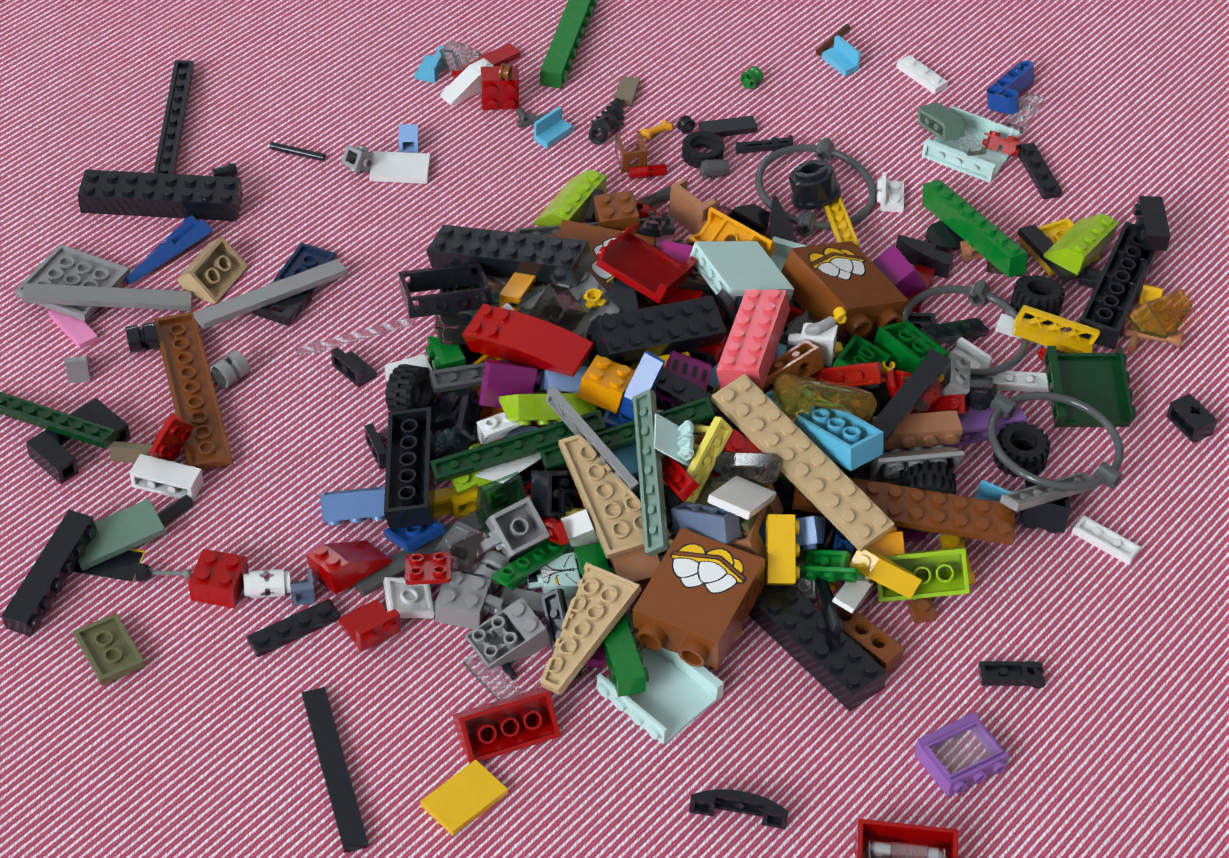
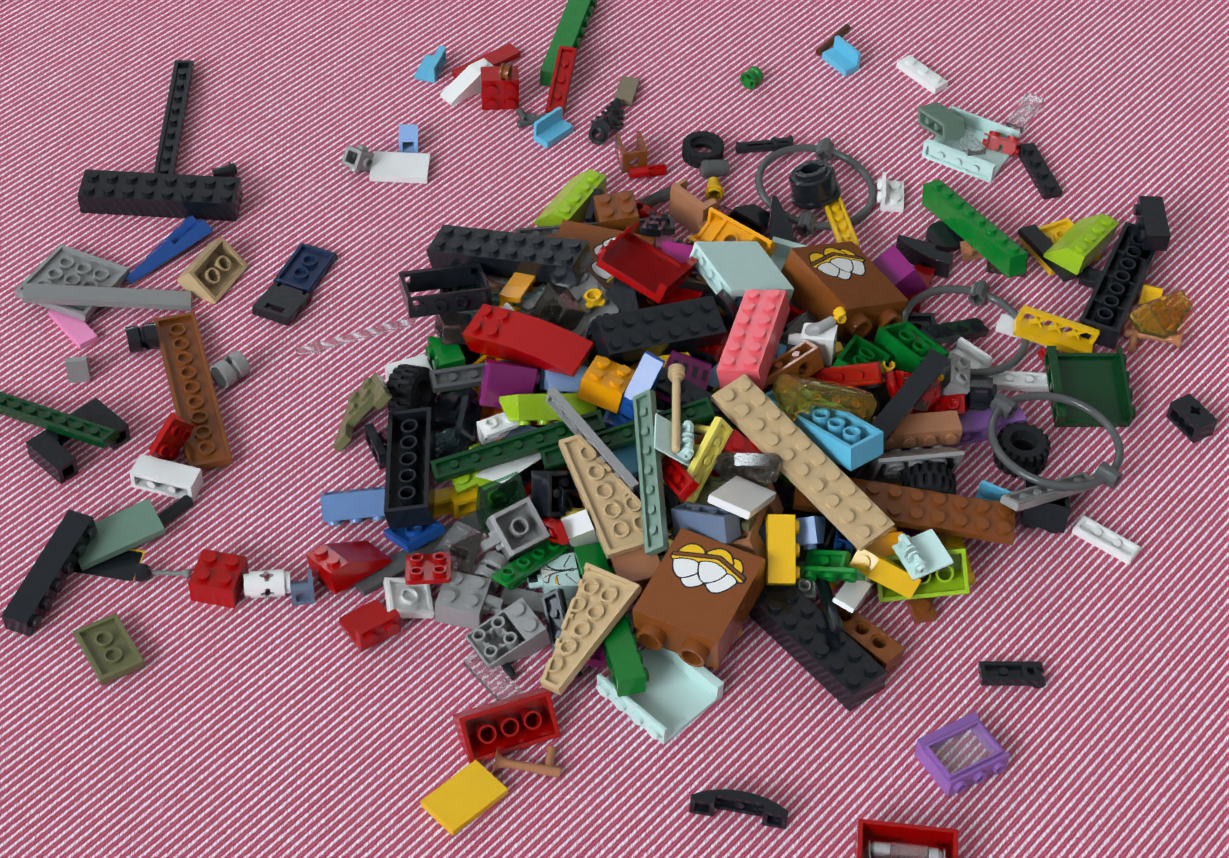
(127, 451): dark tan tile -> none
(269, 294): light grey tile -> none
(293, 627): black plate -> none
(297, 151): black bar -> none
(334, 770): black tile -> none
(352, 367): black panel -> none
(359, 403): none -> olive wing
(458, 55): clear slope -> none
(546, 769): none -> nougat piece
(561, 78): none -> red tile
(648, 133): light orange piece -> none
(676, 374): none -> tan piece
(686, 124): black bush -> none
(714, 189): none -> yellow cone
(730, 126): black tile -> none
(921, 553): none -> light aqua hinge
(1004, 93): blue beam -> none
(1038, 293): black tyre -> none

